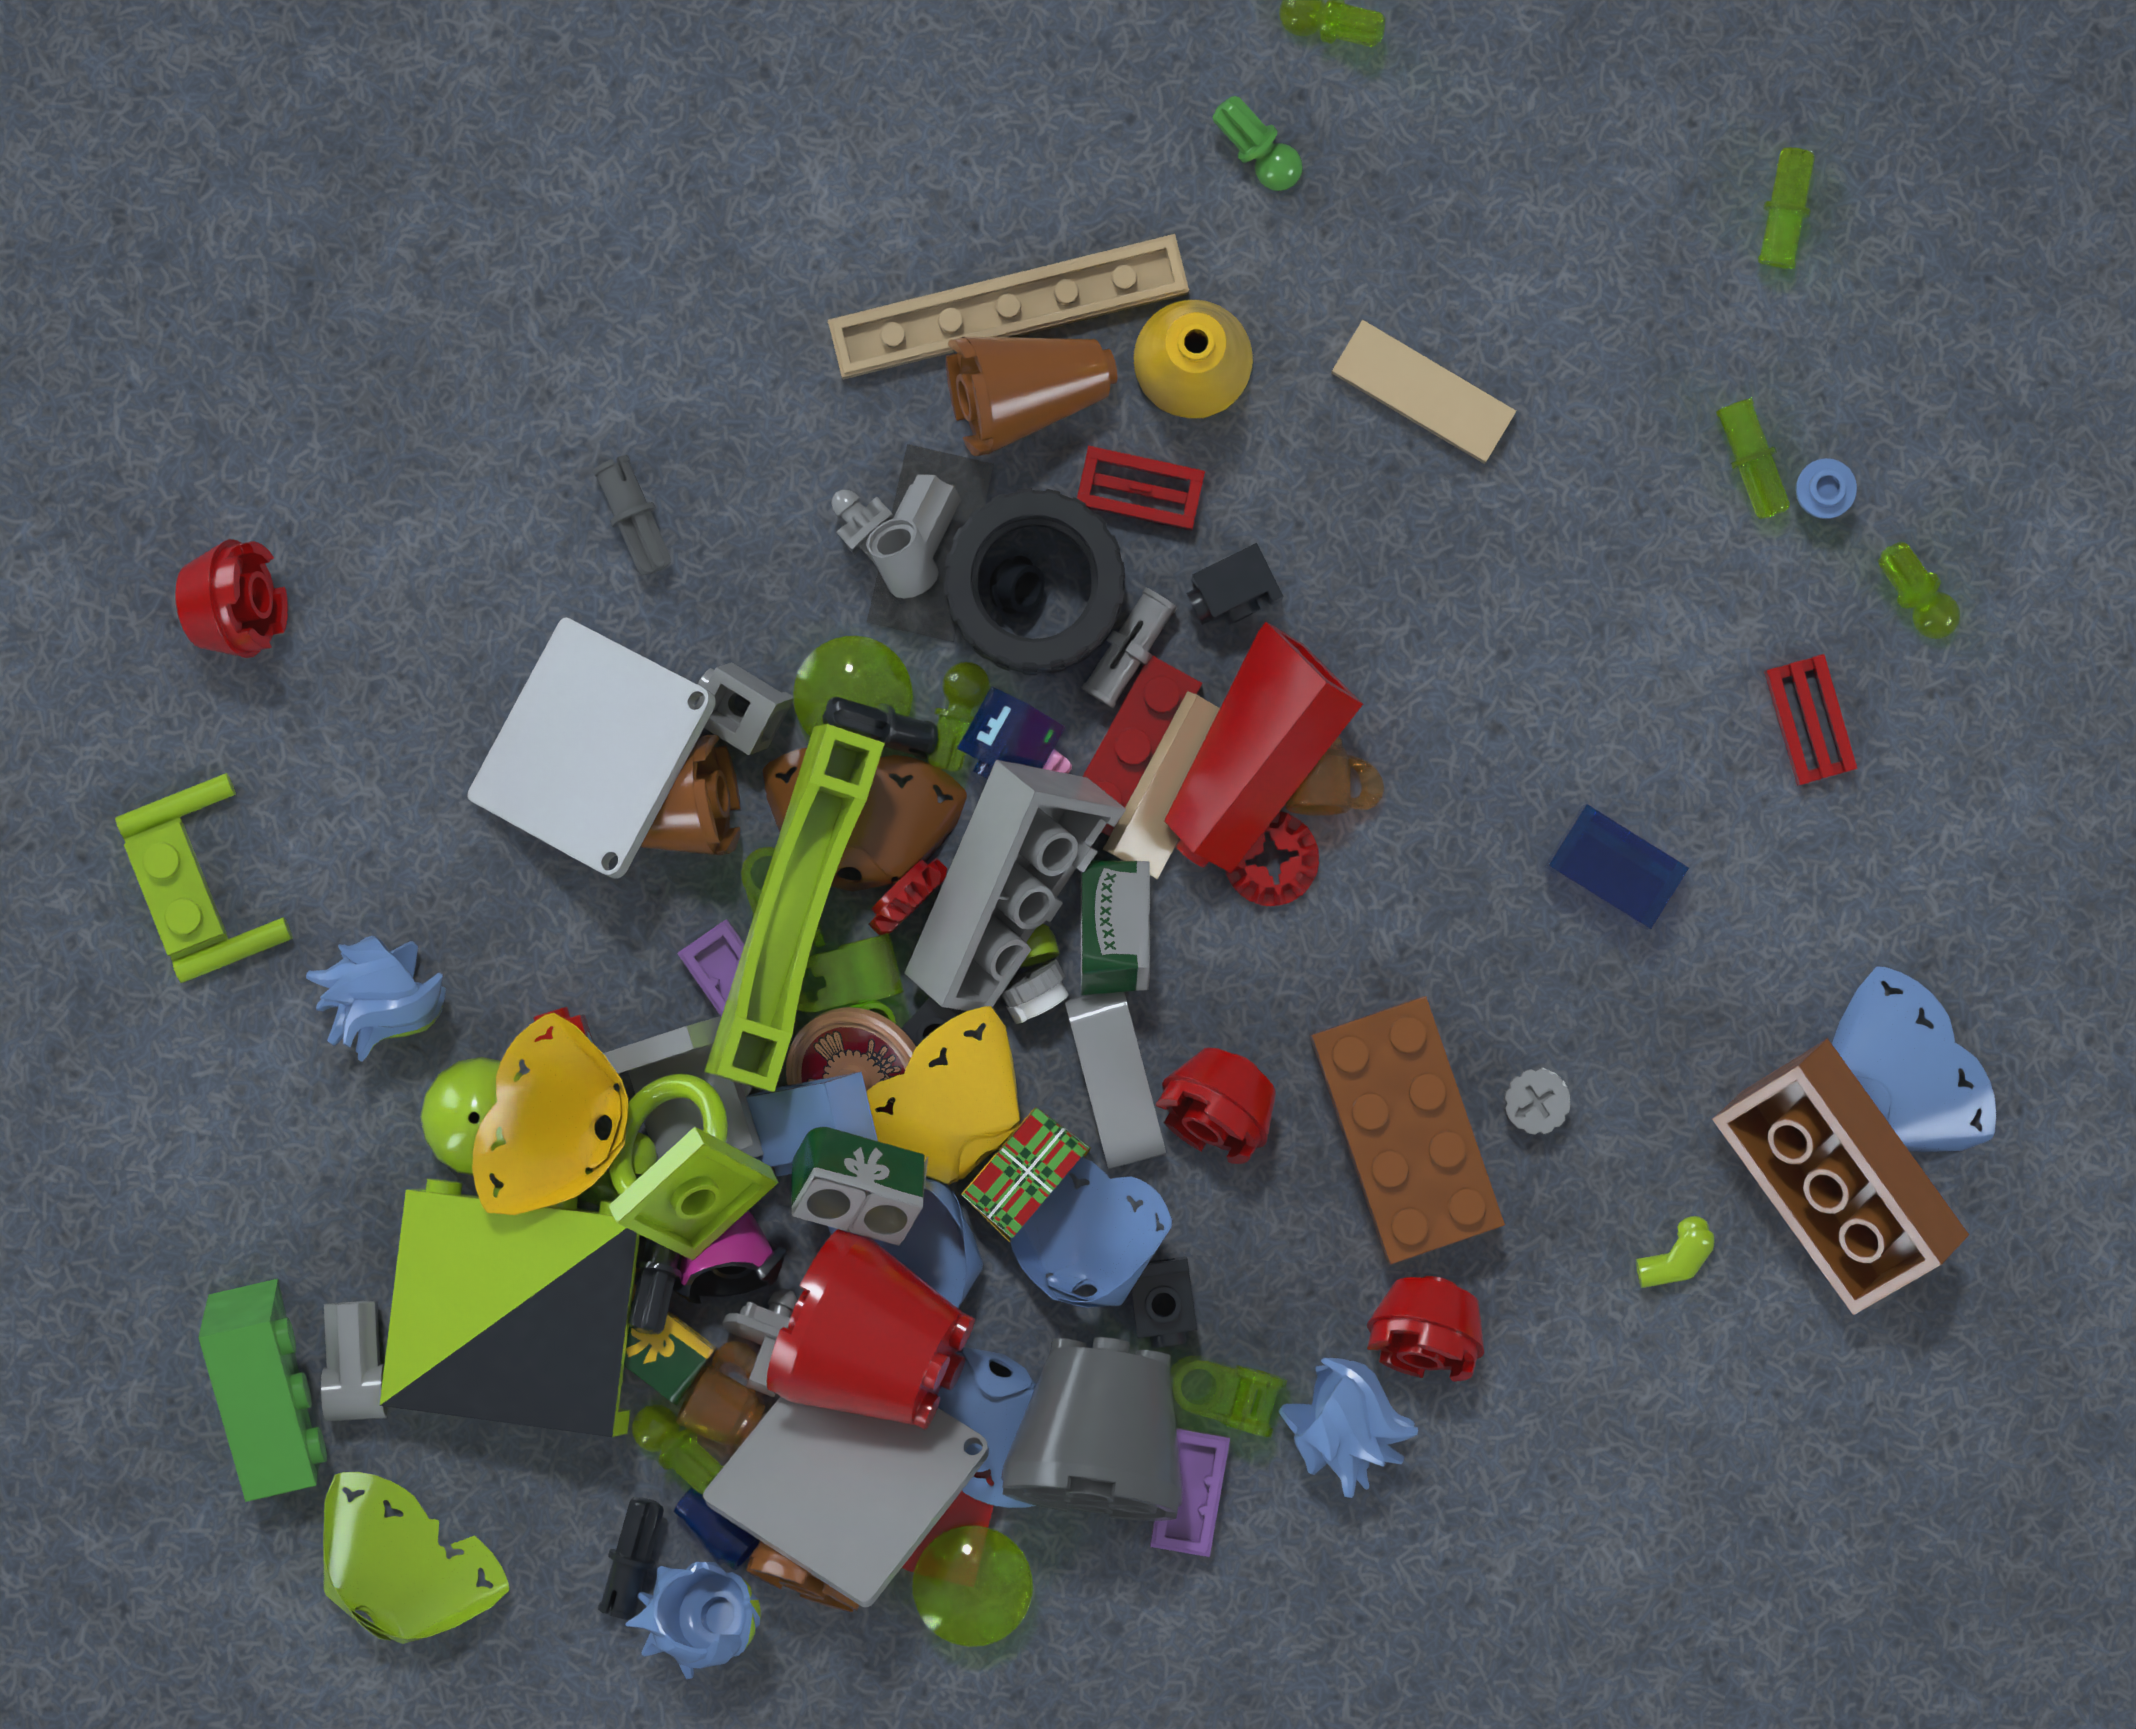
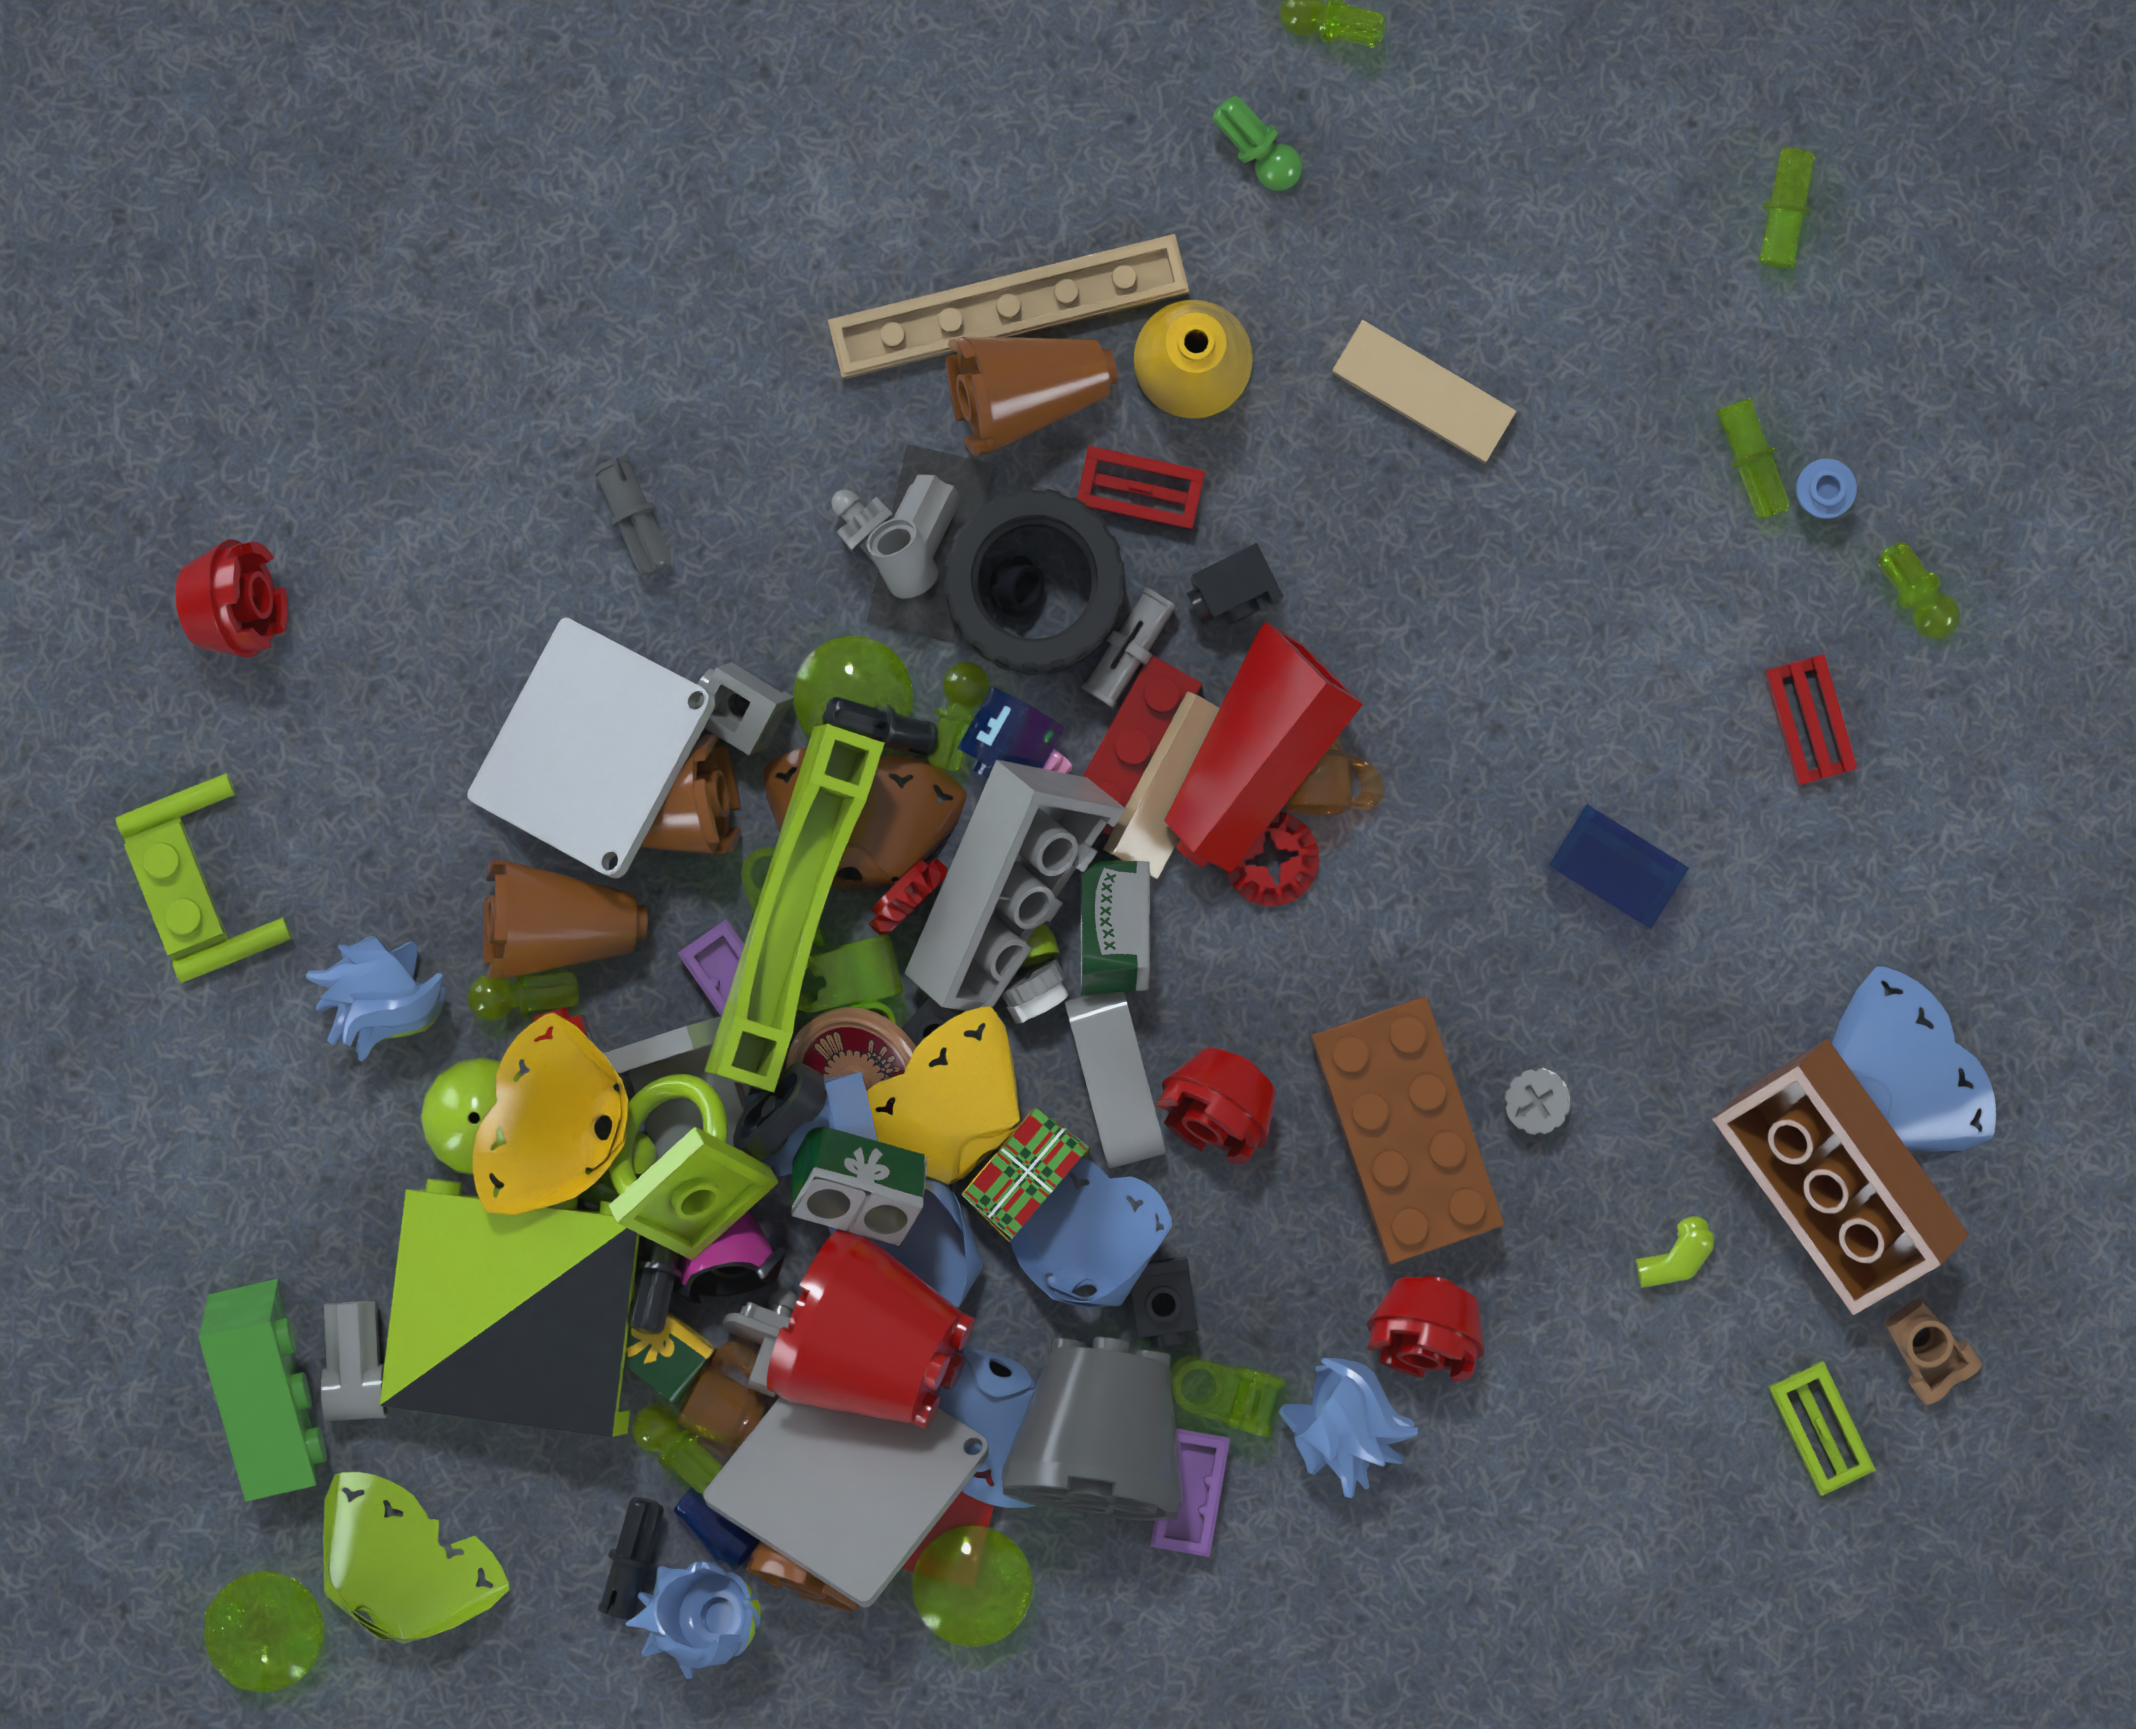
(263, 1631): none -> clear neon green dish
(496, 998): none -> clear neon green axle
(554, 921): none -> dark orange cone
(777, 1114): none -> black plate
(1799, 1382): none -> lime tile
(1936, 1358): none -> medium nougat plate

